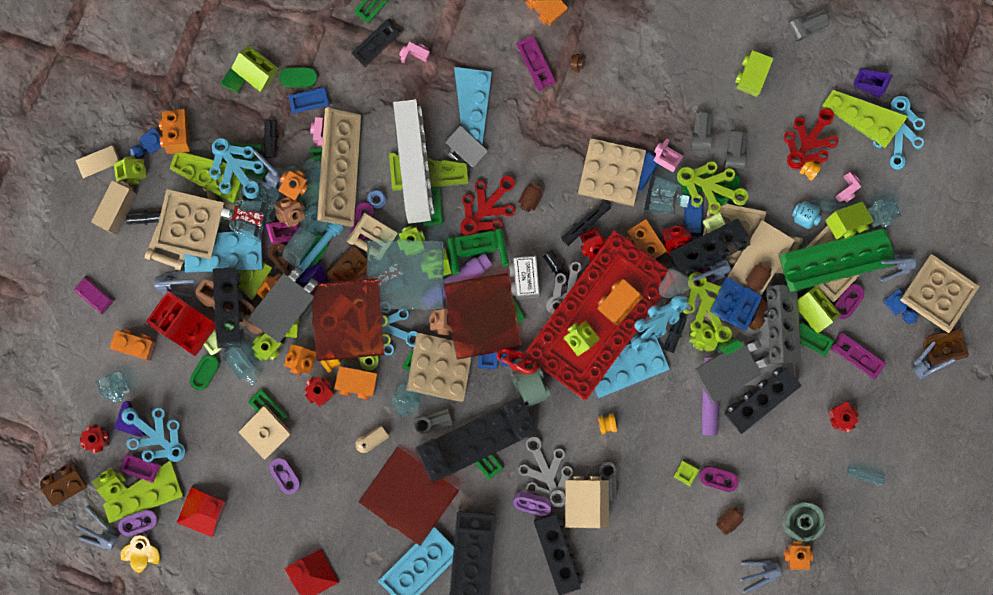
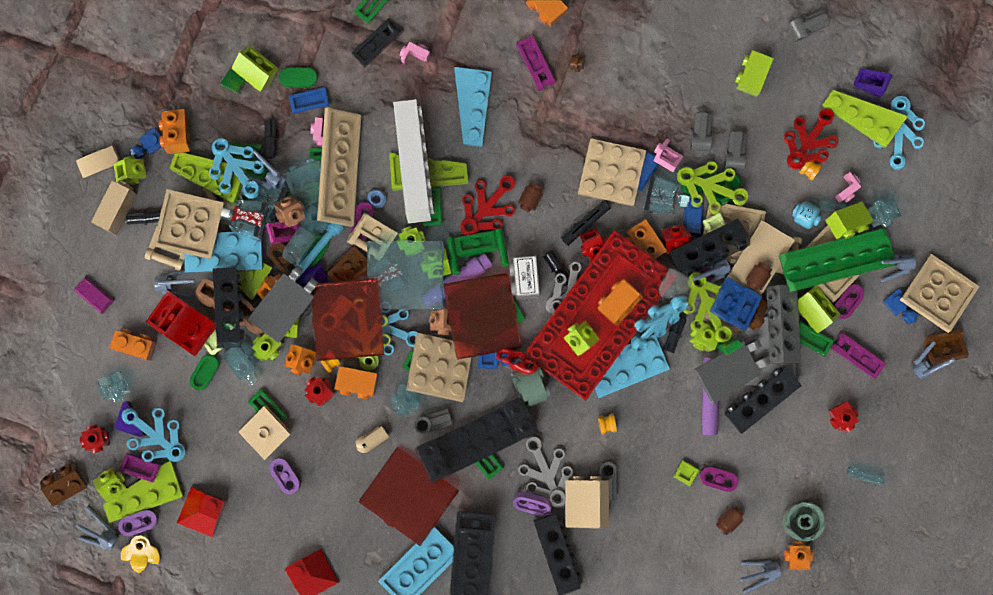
(287, 187): orange brick -> none
(465, 146): light grey piece -> none

